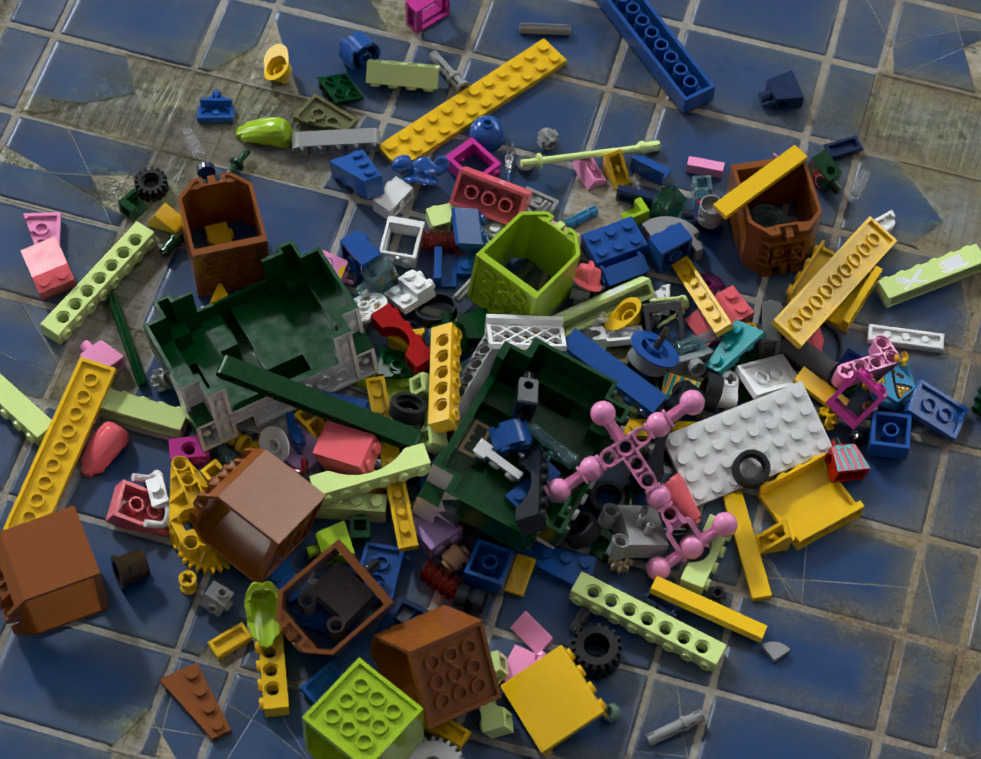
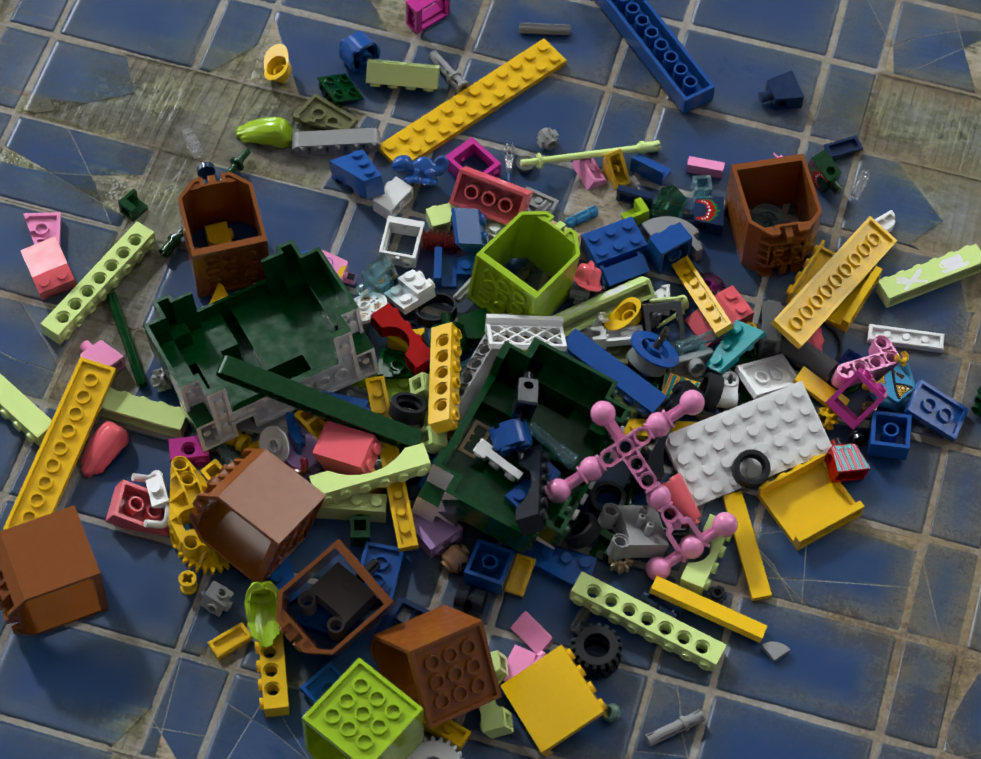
(130, 568): dark brown piece -> none
(154, 192): black tyre -> none
(166, 219): yellow slope -> none
(194, 694): dark orange wing -> none
(215, 109): blue slope -> none
(327, 537): lime torso -> none
(358, 252): blue brick -> none
(438, 580): clear red piece -> none
(488, 132): blue cylinder -> none
(707, 215): light grey wheel -> none
(759, 182): yellow tile -> none
(774, 538): yellow slope -> none

